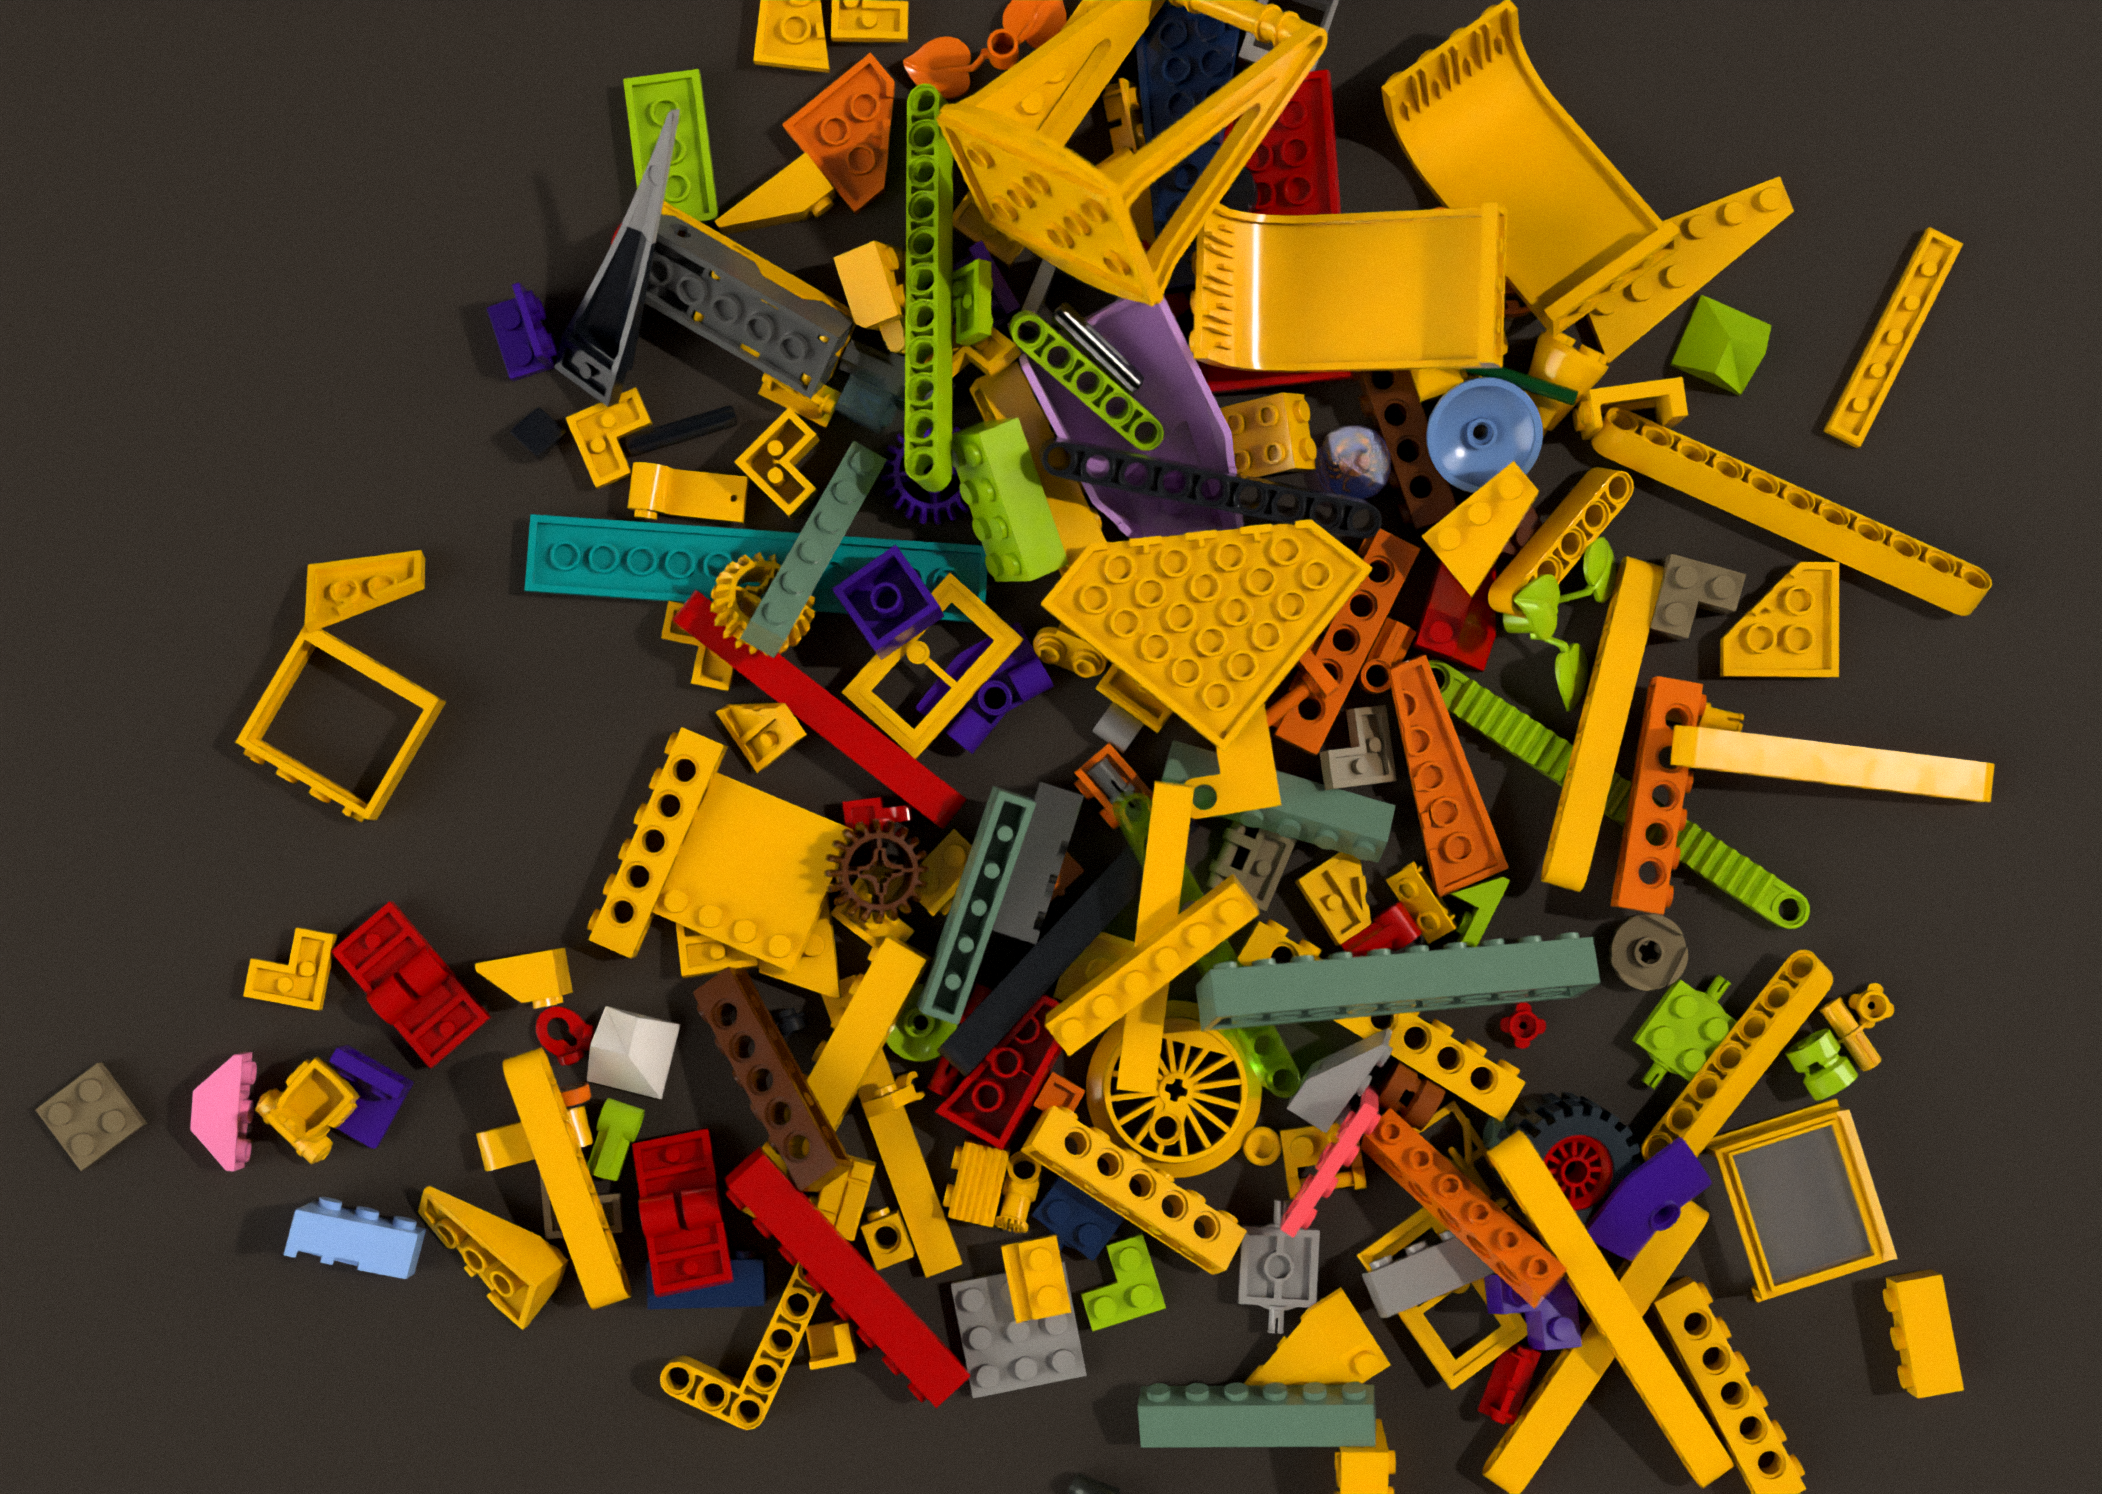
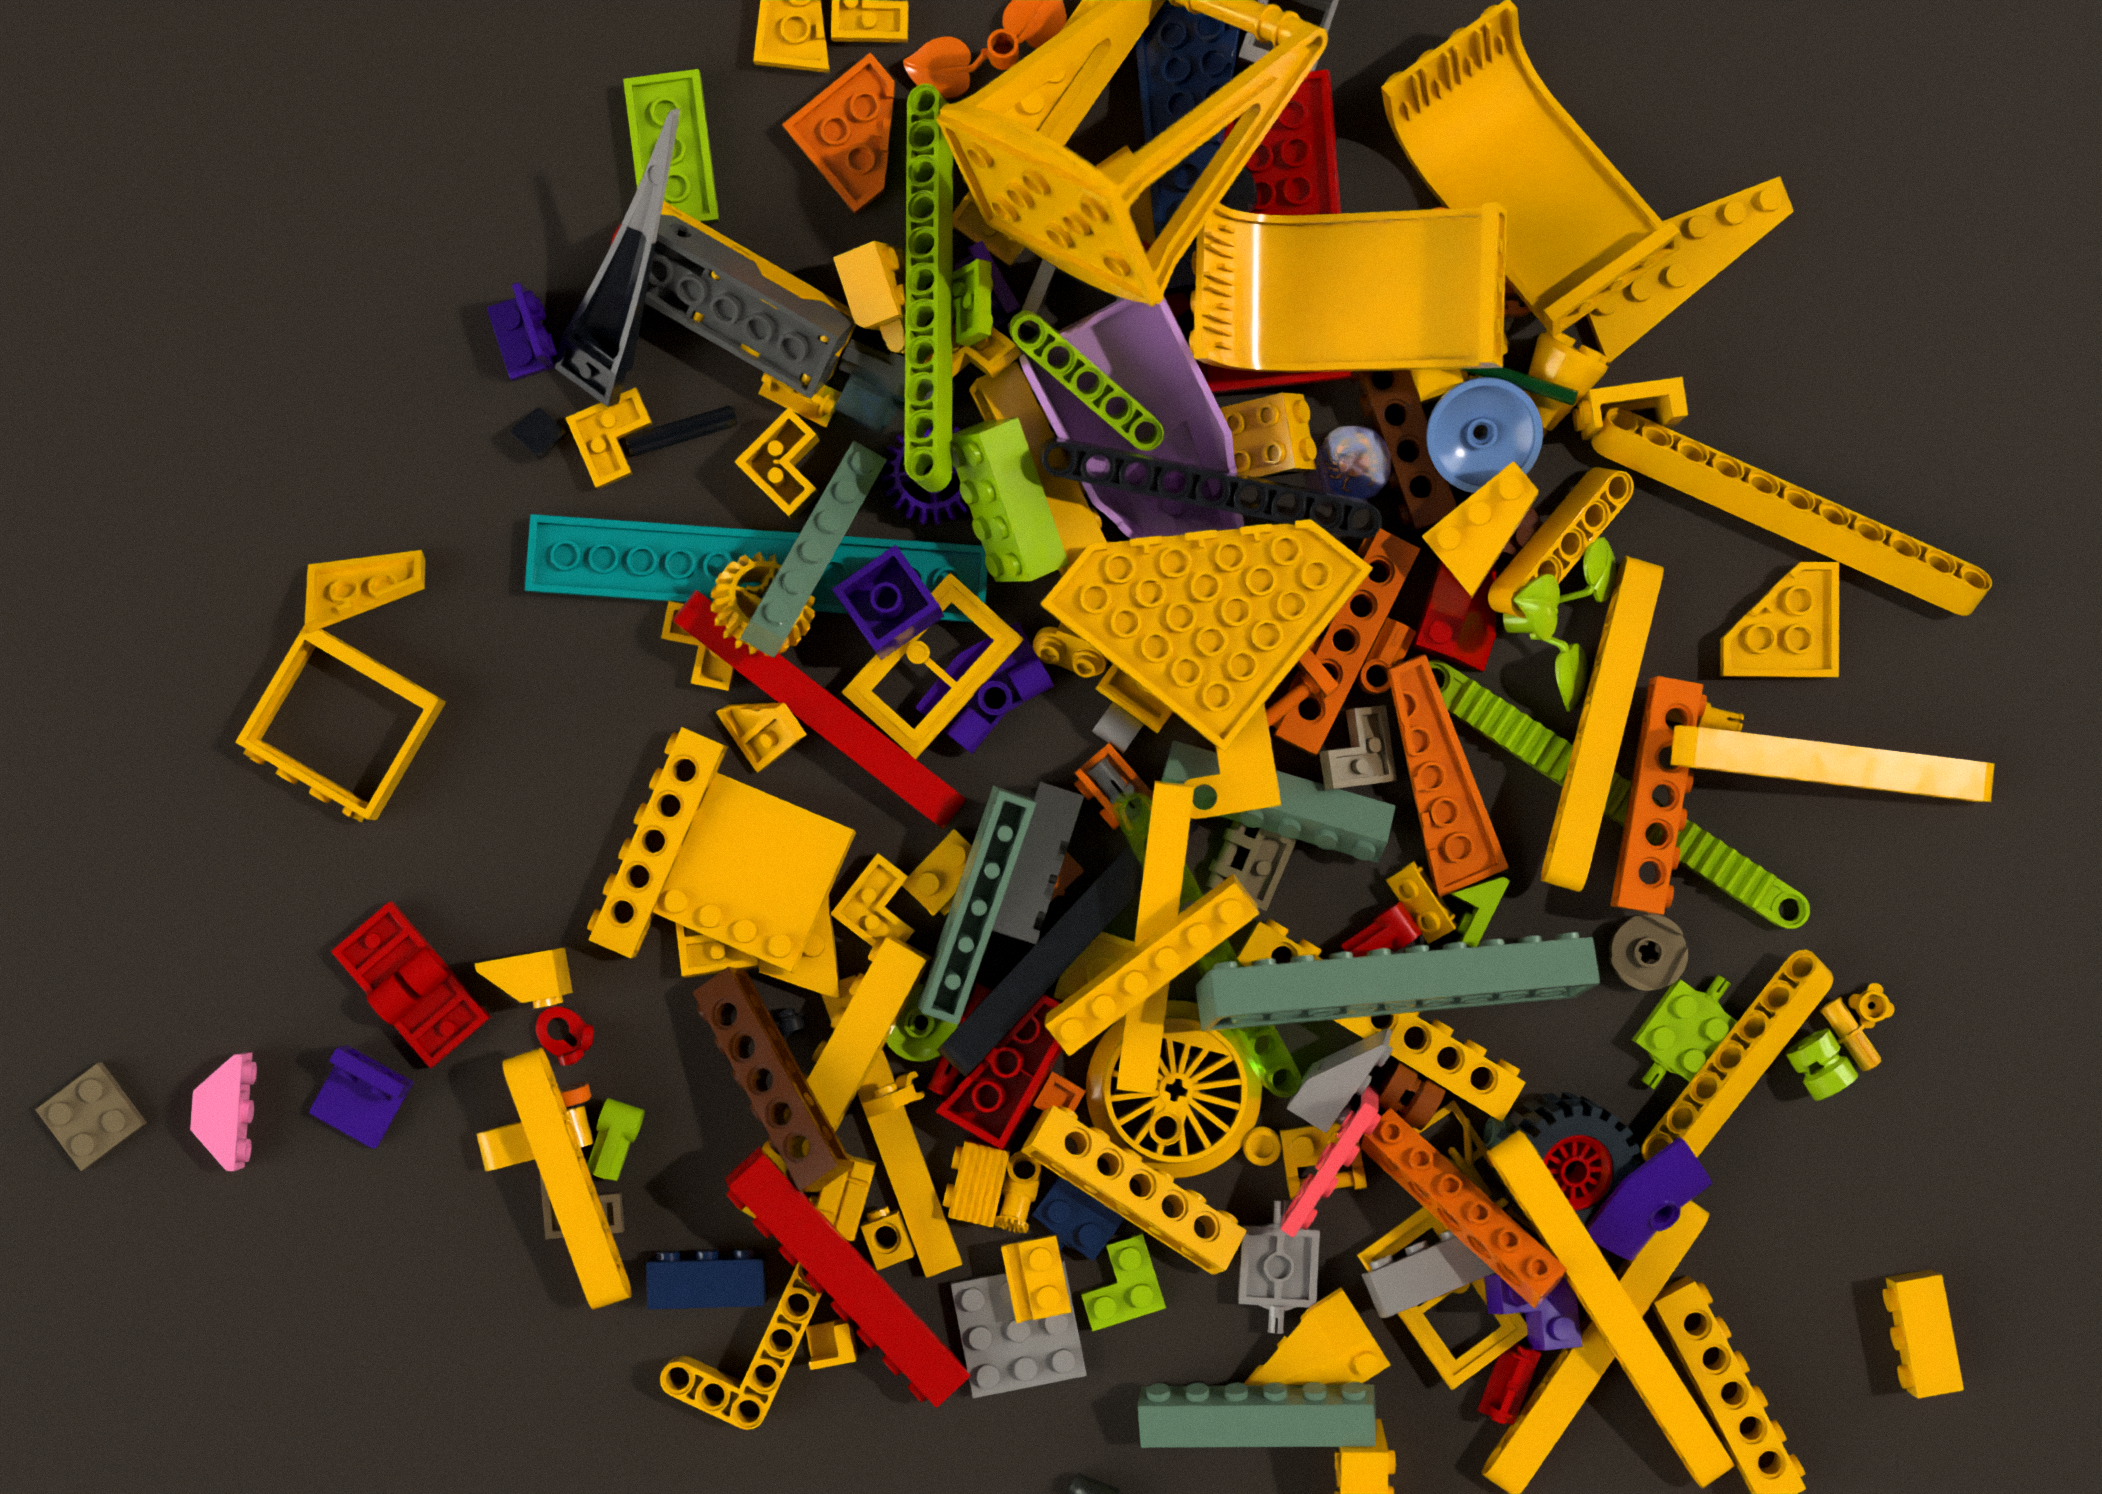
(302, 980): yellow plate -> none
(309, 1107): yellow piece -> none
(356, 1238): light blue wedge -> none
(509, 1259): yellow wedge -> none
(632, 1052): white slope -> none
(682, 1213): red plate -> none
(686, 493): yellow door -> none
(785, 198): yellow slope -> none
(872, 808): red plate -> none
(909, 870): reddish brown gear -> none
(1097, 348): black axle -> none
(1125, 104): yellow hinge -> none
(1338, 896): yellow wing -> none
(1533, 1025): red plate -> none
(1688, 586): dark tan brick -> none
(1722, 345): lime slope -> none
(1802, 1198): piece -> none
(1893, 337): yellow tile -> none

